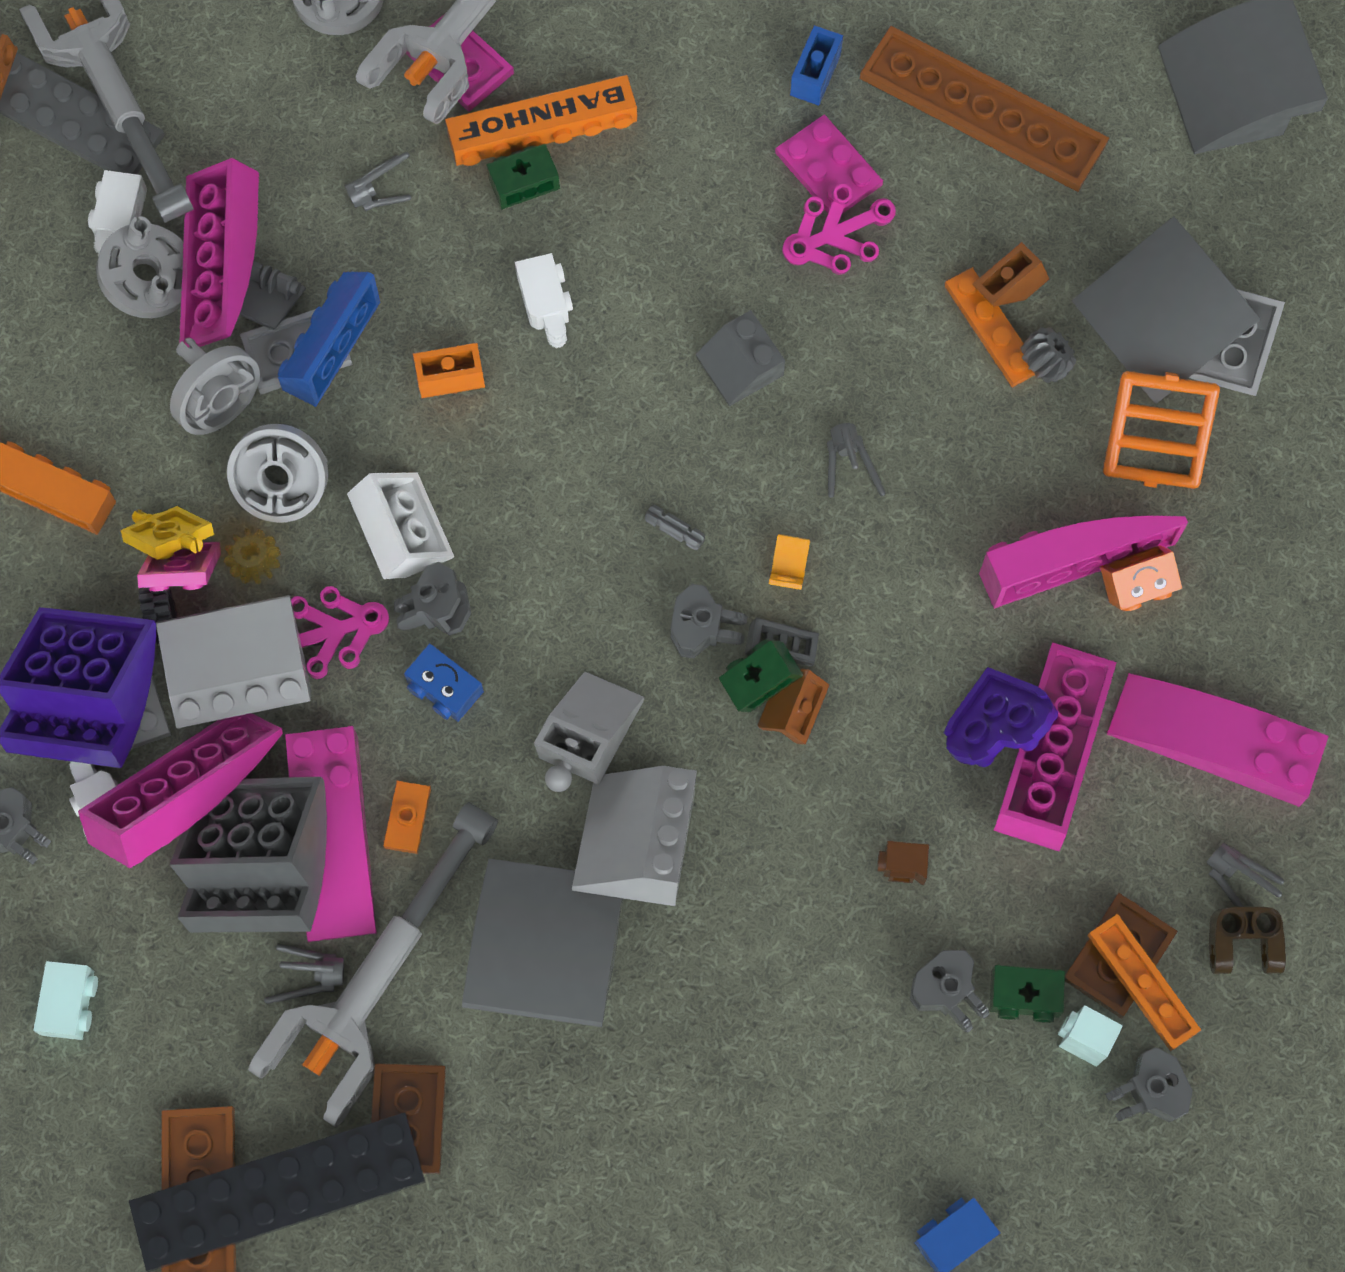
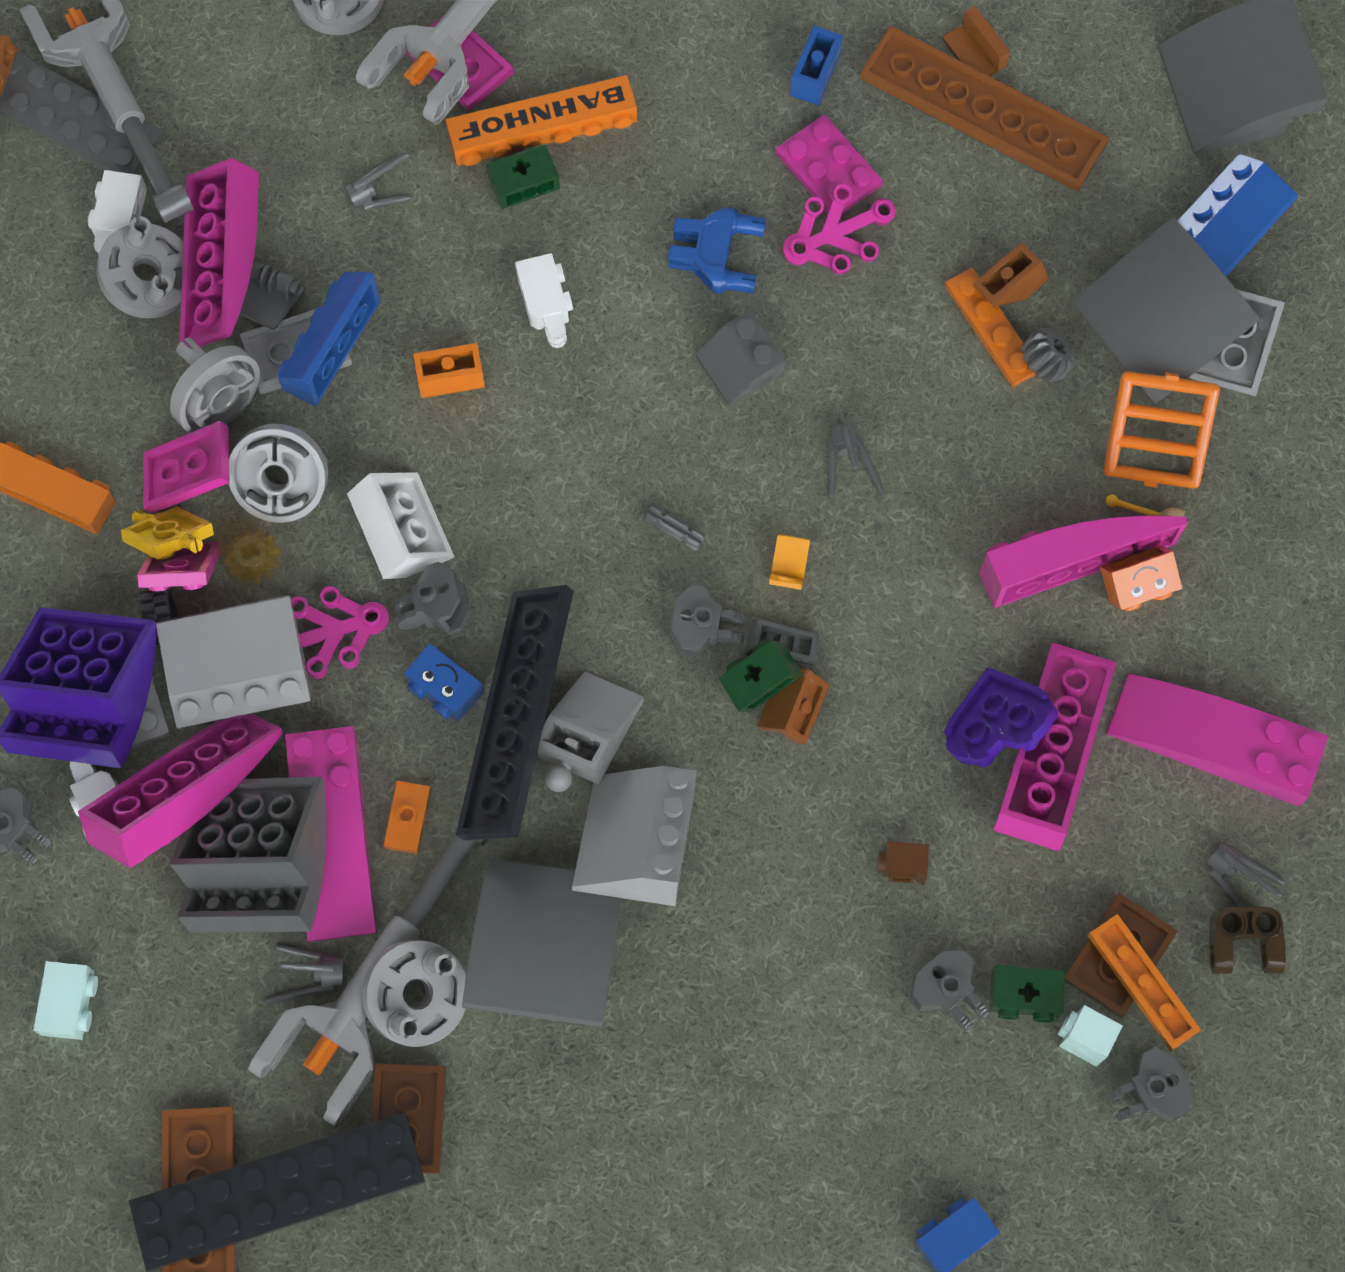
(186, 467): none -> dark pink plate
(434, 968): none -> light grey piece
(515, 714): none -> black plate
(712, 250): none -> blue connector
(977, 44): none -> dark orange panel
(1113, 501): none -> yellow hinge
(1237, 210): none -> blue slope

